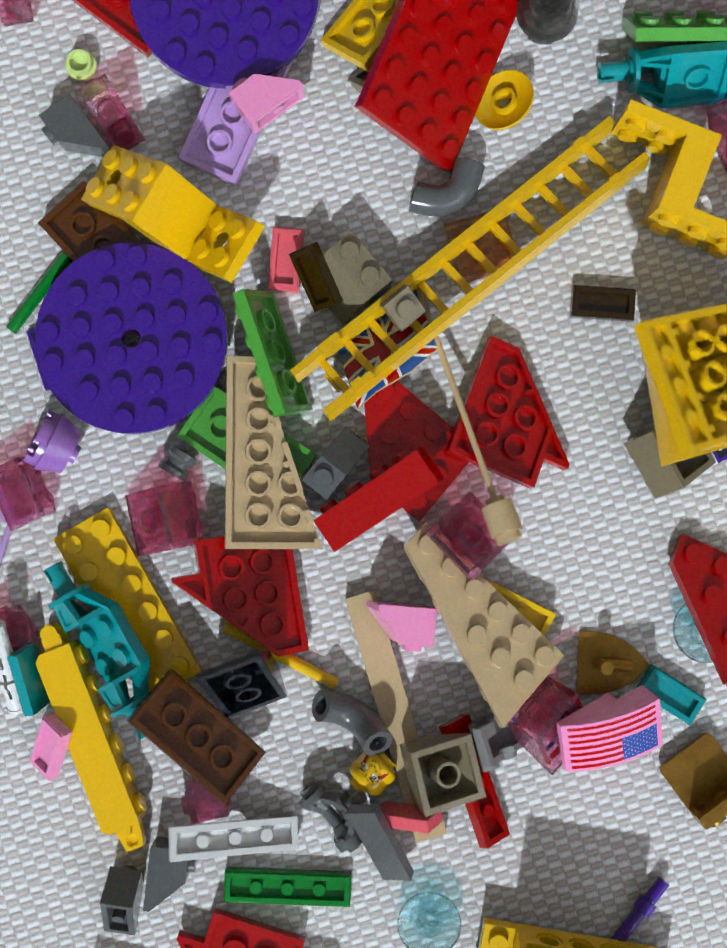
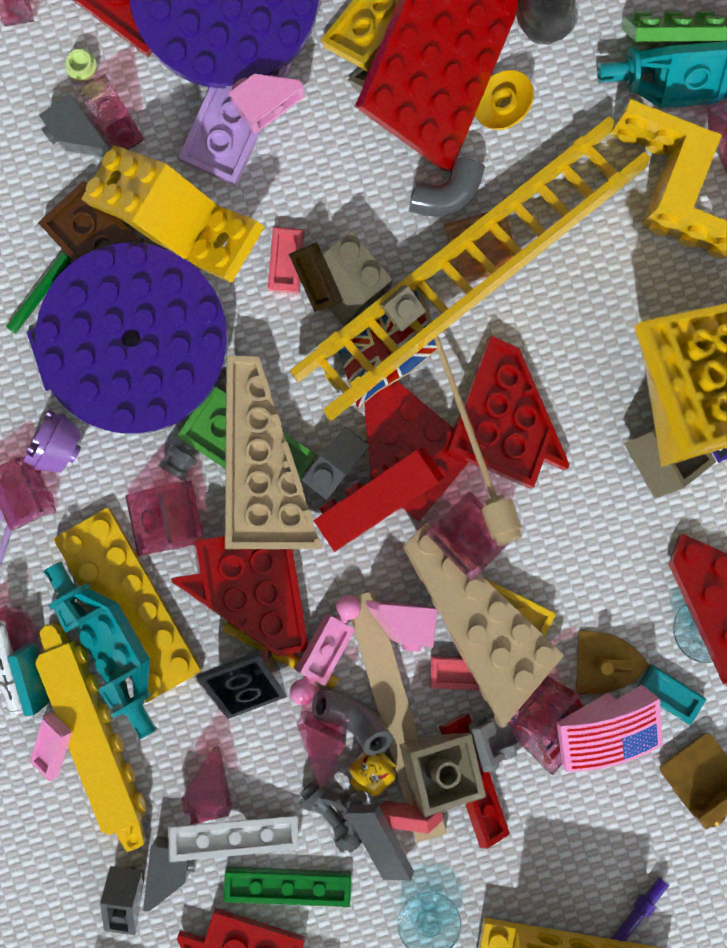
(196, 736): reddish brown tile -> none
(272, 352): bright green plate -> none
(322, 743): none -> clear pink slope
(325, 650): none -> bright pink plate
(451, 673): none -> coral tile
(602, 303): dark brown tile -> none

